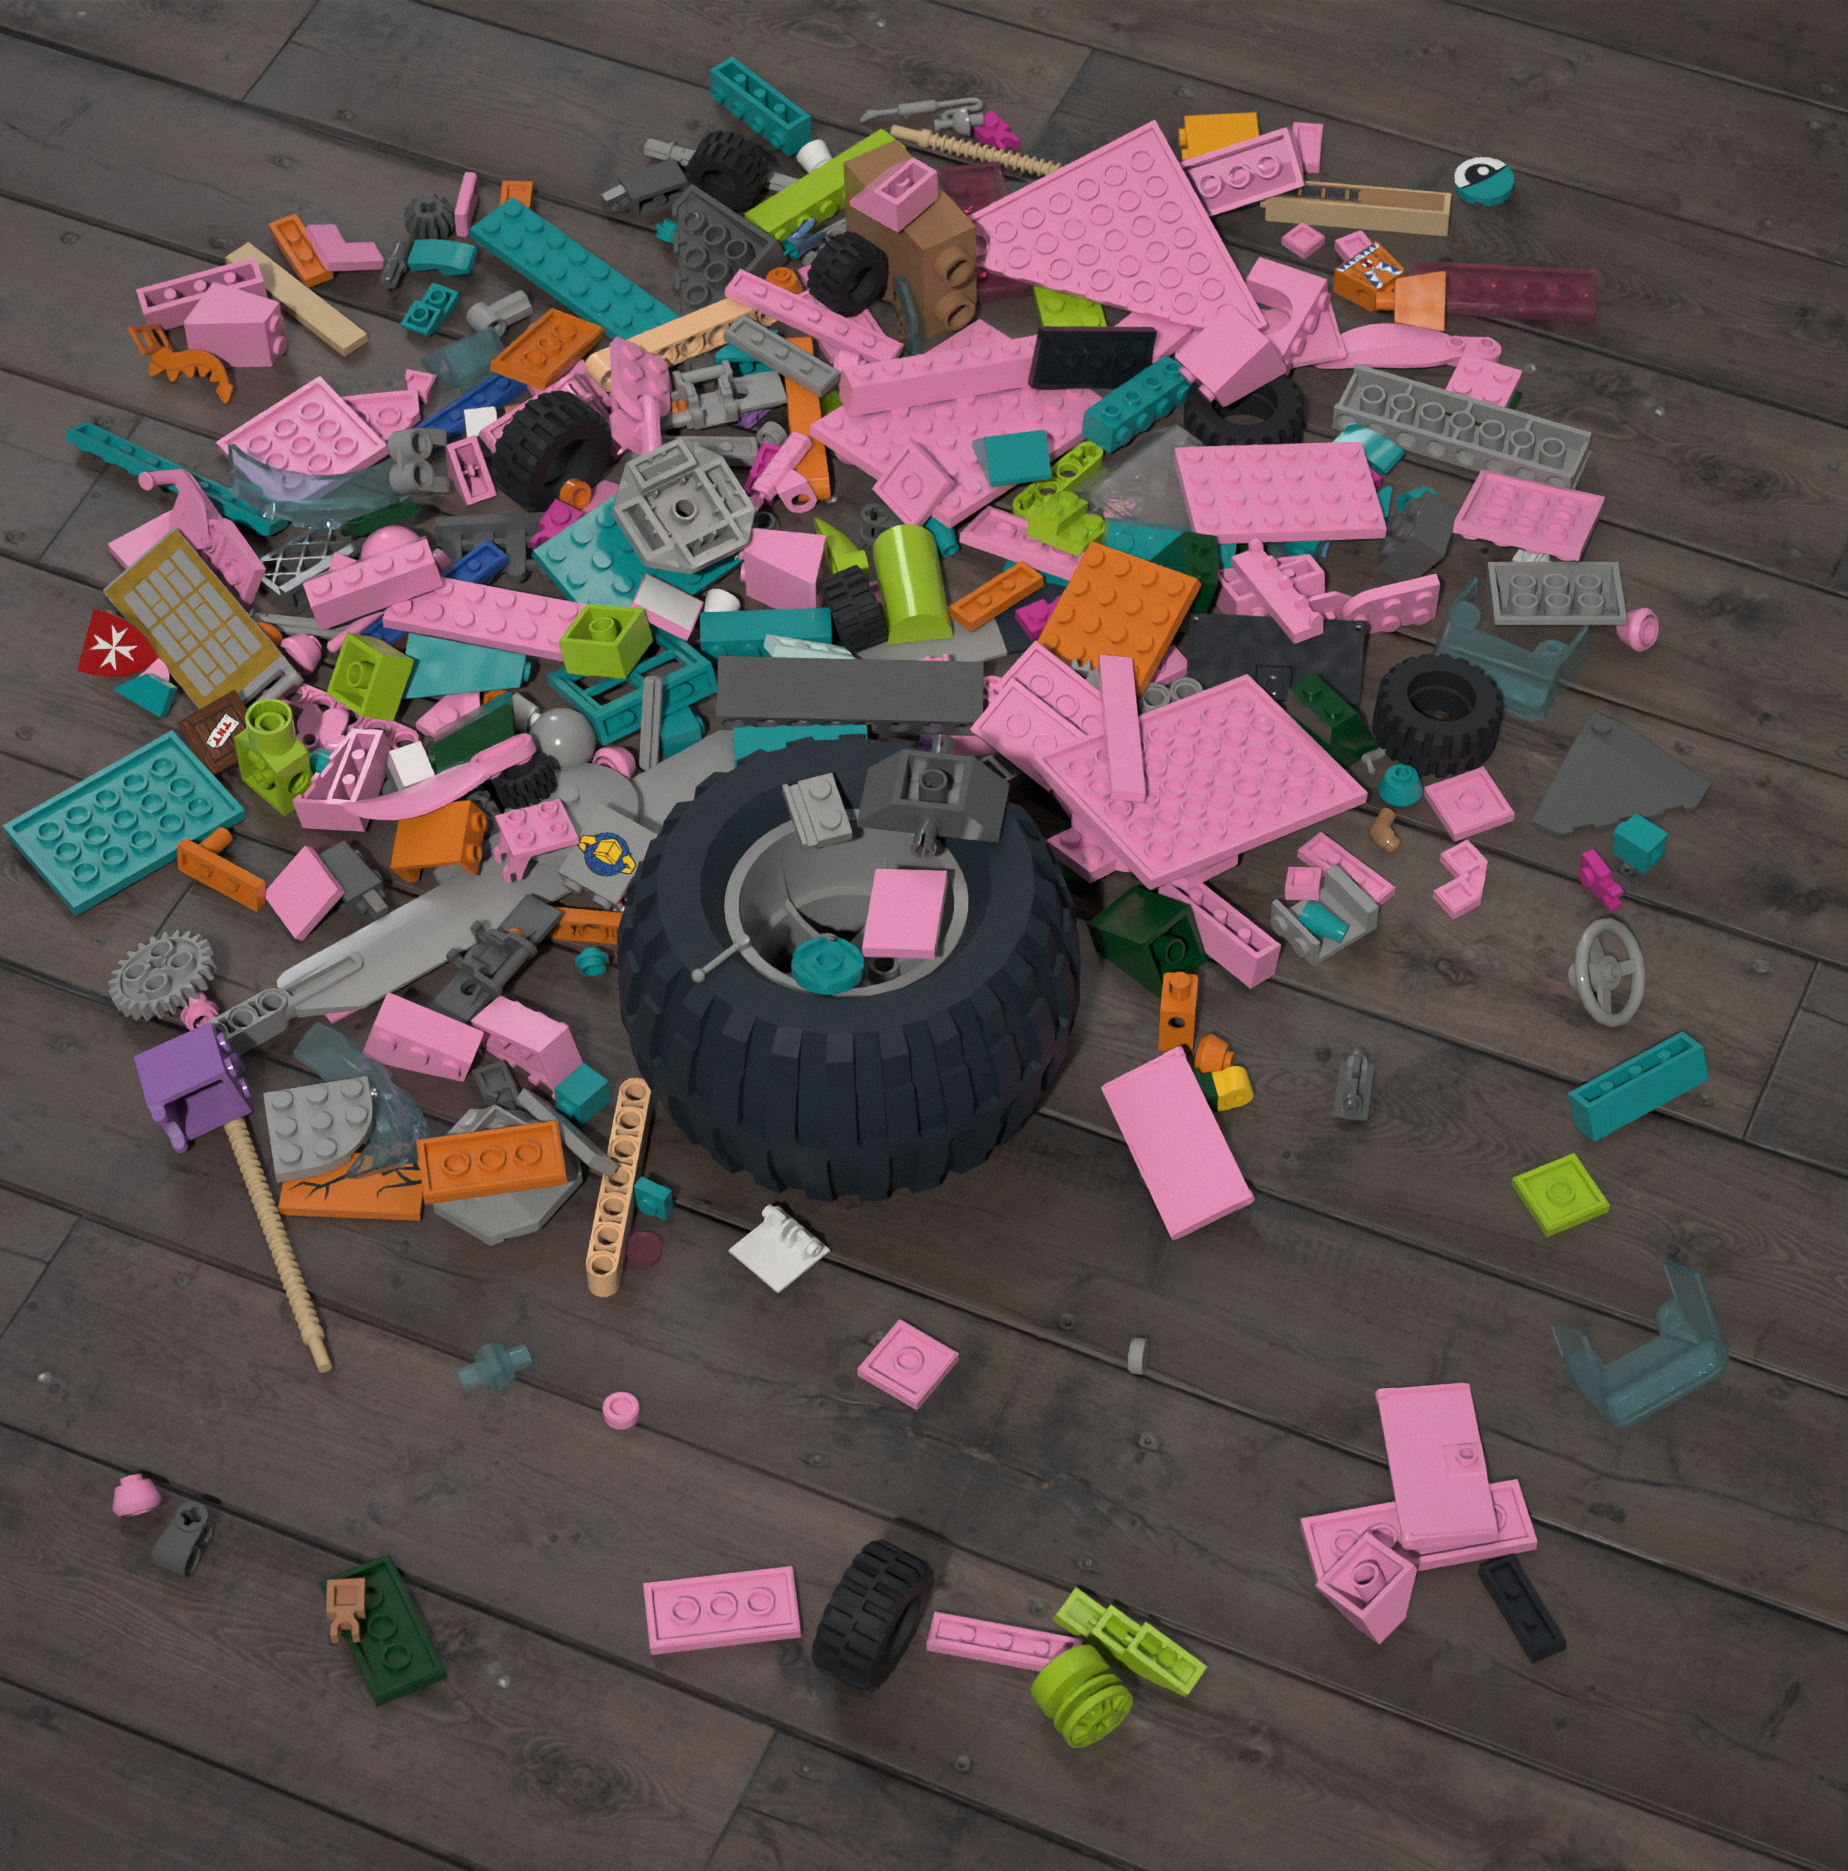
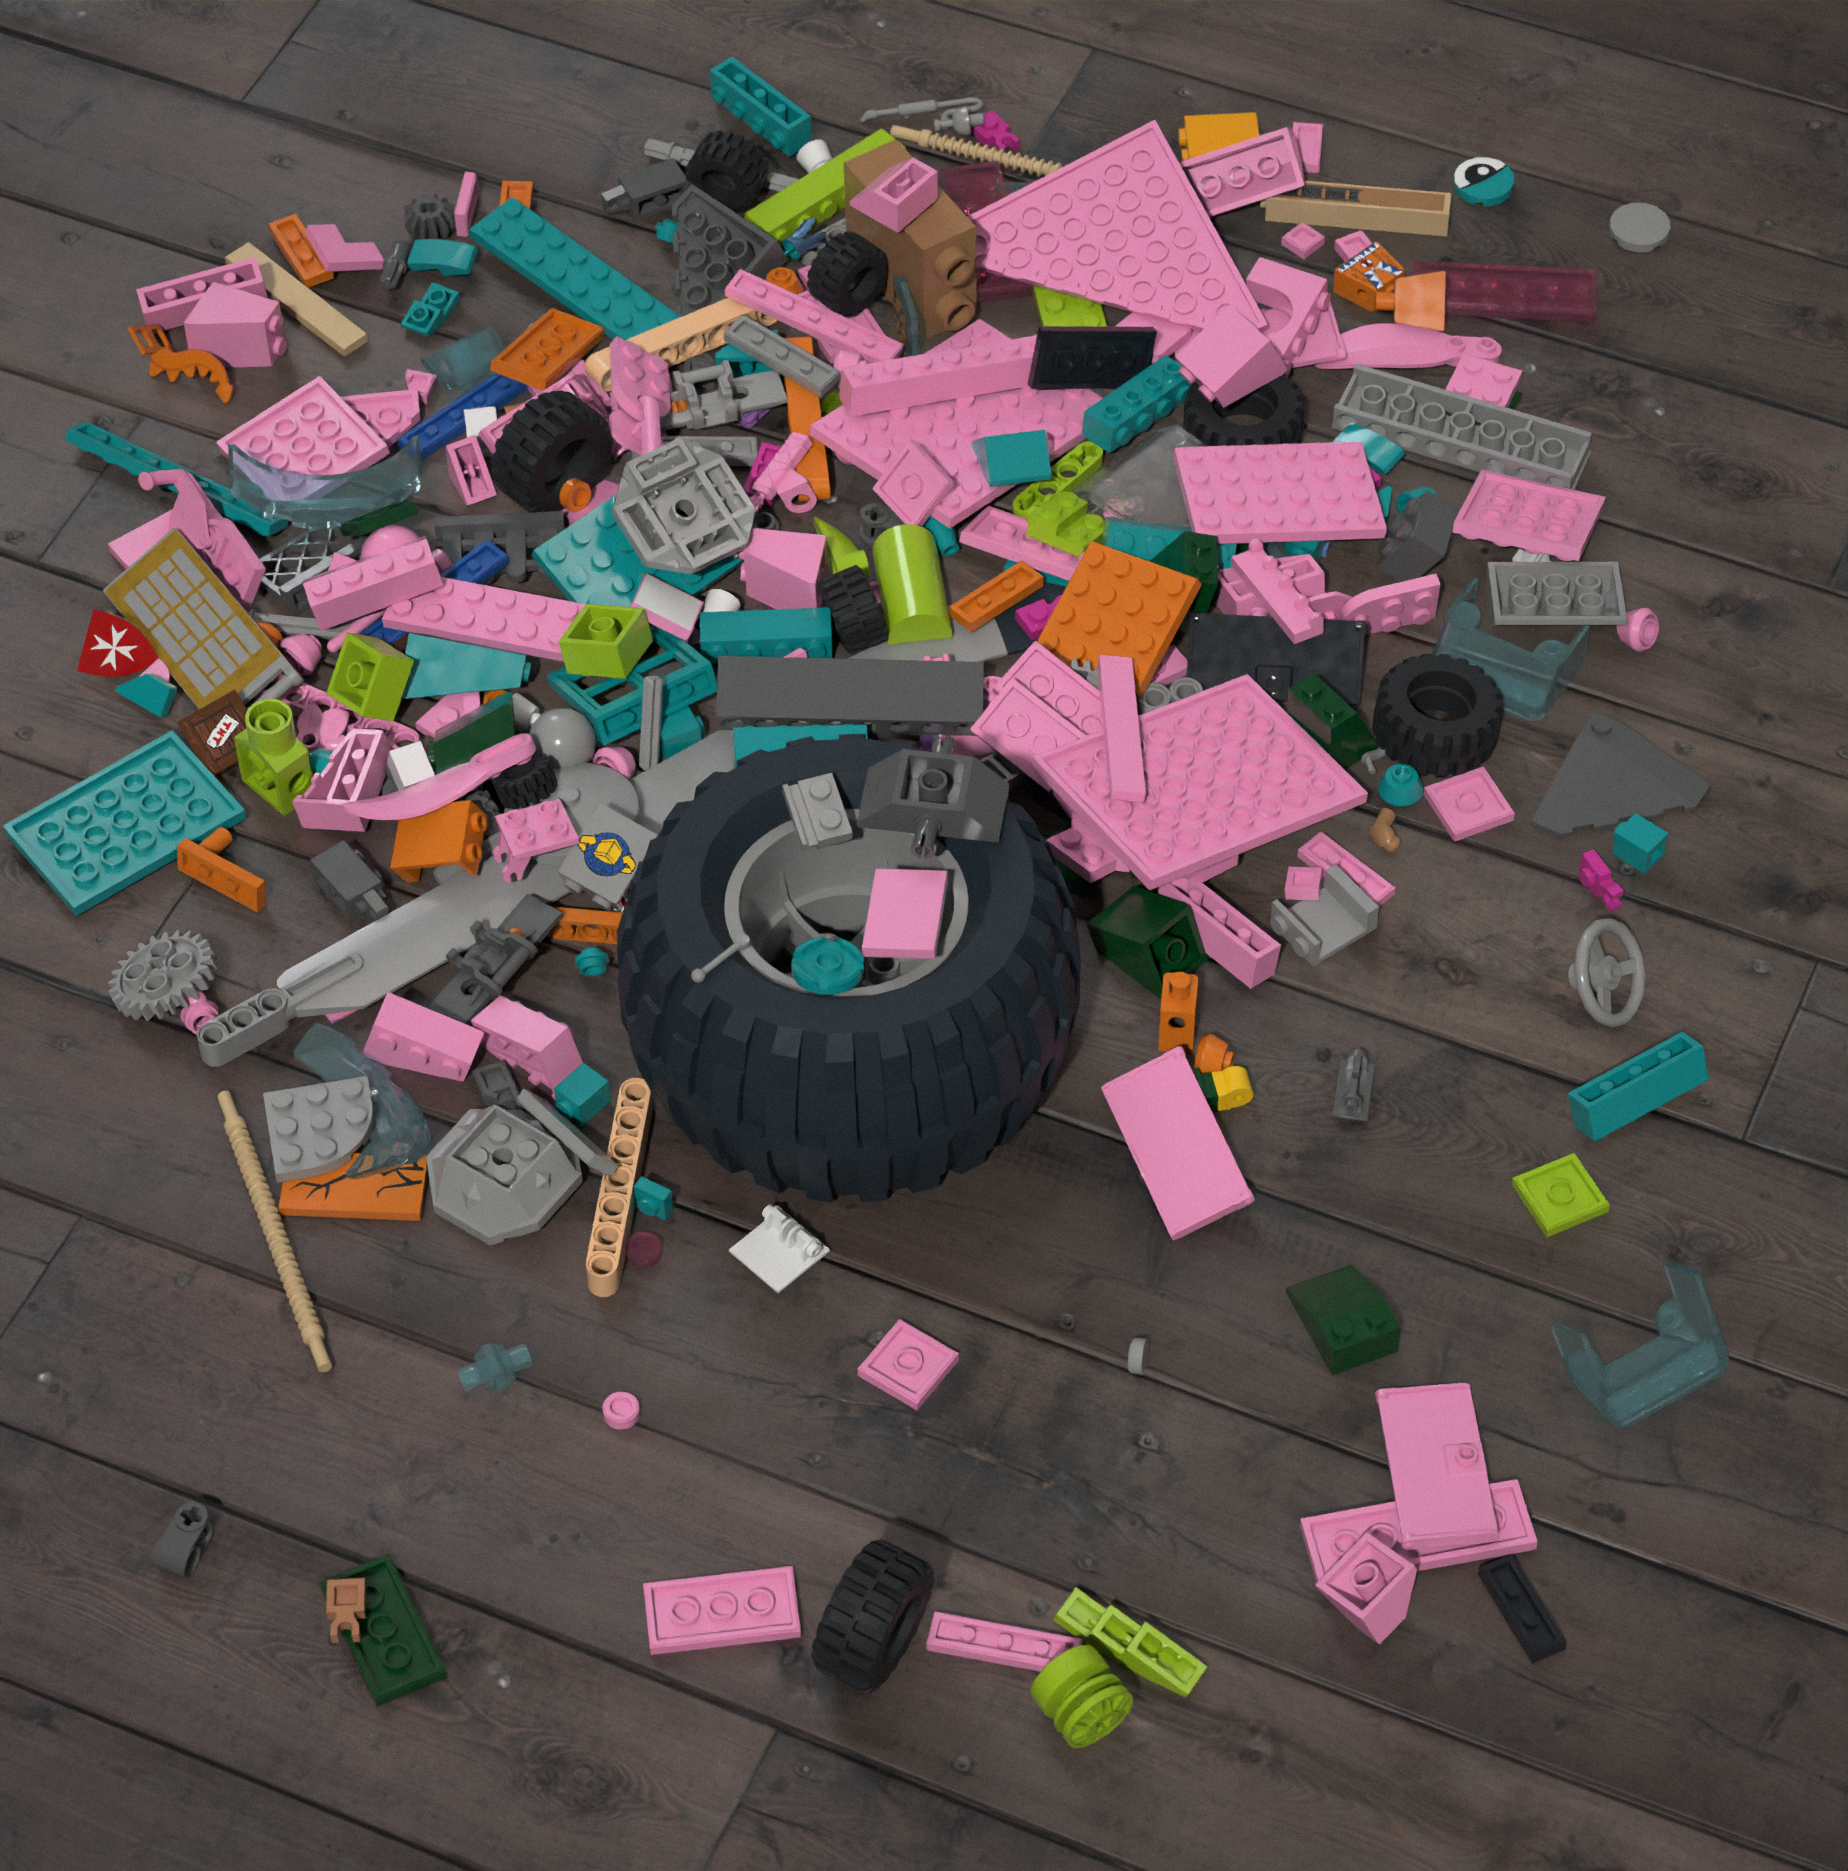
(135, 1496): bright pink cone -> none
(193, 1084): medium lavender container -> none
(304, 893): bright pink tile -> none
(411, 472): light grey piece -> none
(491, 1162): orange tile -> none
(499, 313): light grey piece -> none
(554, 521): dark pink plate -> none
(772, 434): light grey axle -> none
(796, 648): light aqua plate -> none
(1322, 922): teal cone -> none
(1345, 1319): none -> dark green slope
(1466, 890): bright pink tile -> none
(1639, 227): none -> light grey tile

